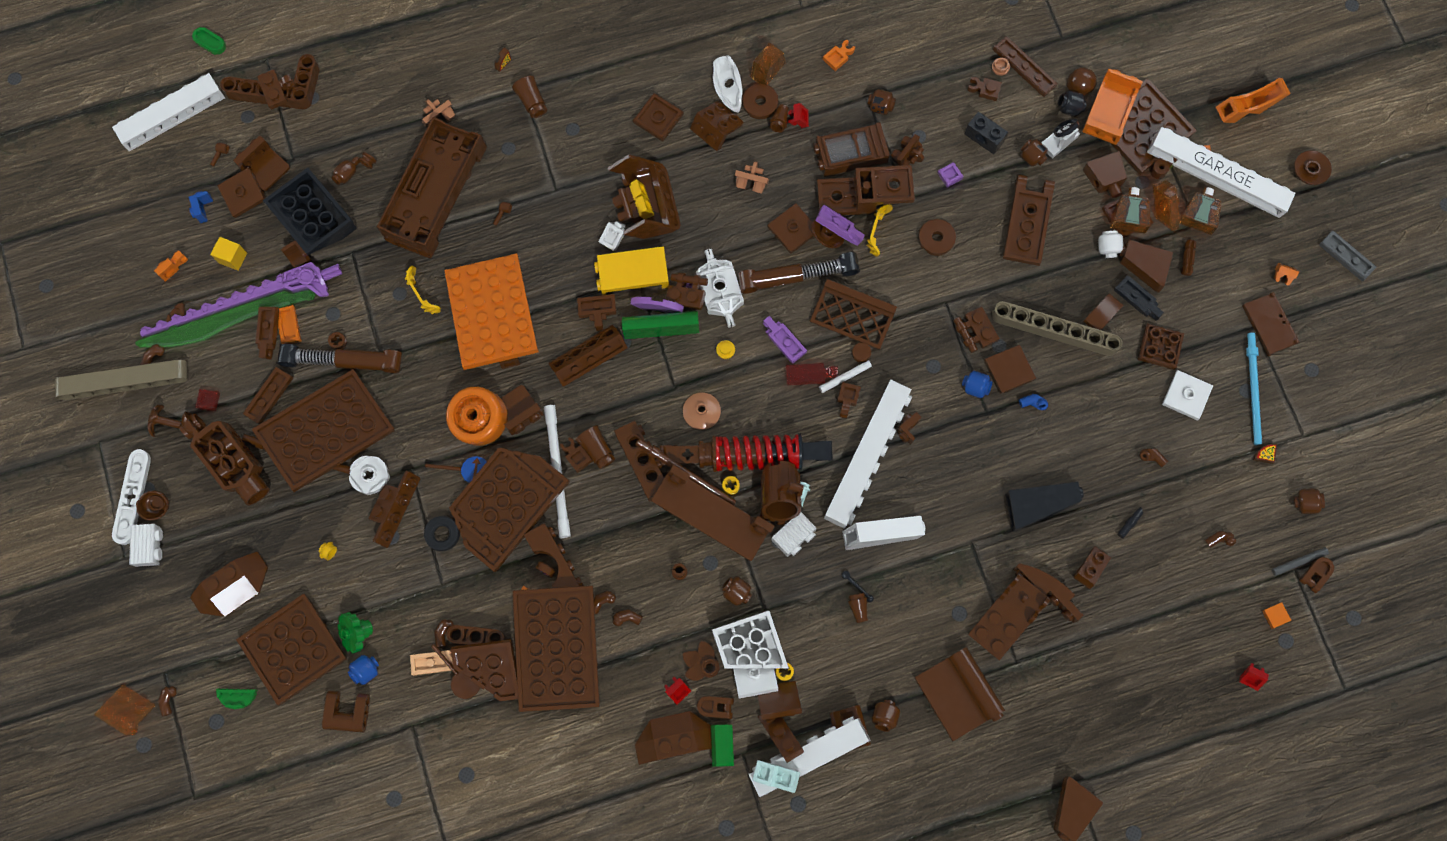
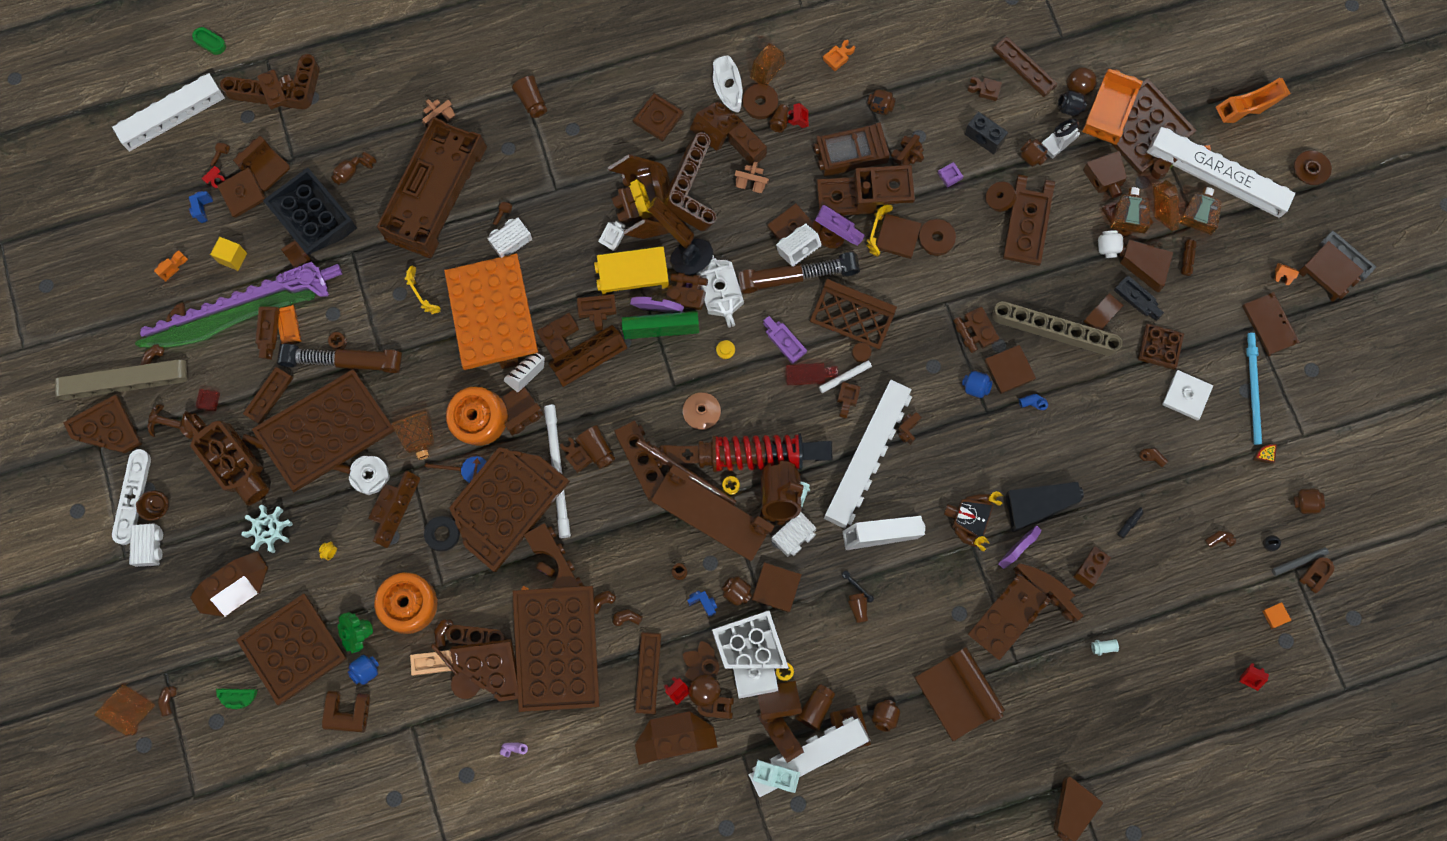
(104, 426): none -> reddish brown plate
(211, 176): none -> red tile
(263, 521): none -> light aqua gear
(415, 433): none -> clear orange torso
(419, 610): none -> orange wheel
(504, 59): reddish brown tile -> none
(509, 238): none -> white brick
(514, 747): none -> lavender arm
(525, 371): none -> white brick
(554, 334): none -> reddish brown plate
(648, 673): none -> reddish brown tile
(671, 222): none -> reddish brown tile
(679, 195): none -> reddish brown beam
(693, 258): none -> black shield
(704, 690): none -> reddish brown hair
(708, 604): none -> blue bracket
(722, 745): green tile -> none
(747, 144): none -> reddish brown piece
(776, 587): none -> reddish brown tile
(798, 244): none -> white brick
(816, 708): none -> reddish brown plant
(898, 236): none -> reddish brown tile
(972, 518): none -> torso
(1000, 66): nougat plate -> none
(1004, 203): none -> reddish brown piece
(1019, 547): none -> medium lavender tile
(1099, 647): none -> light aqua pin
(1272, 547): none -> black hinge
(1332, 270): none -> reddish brown panel

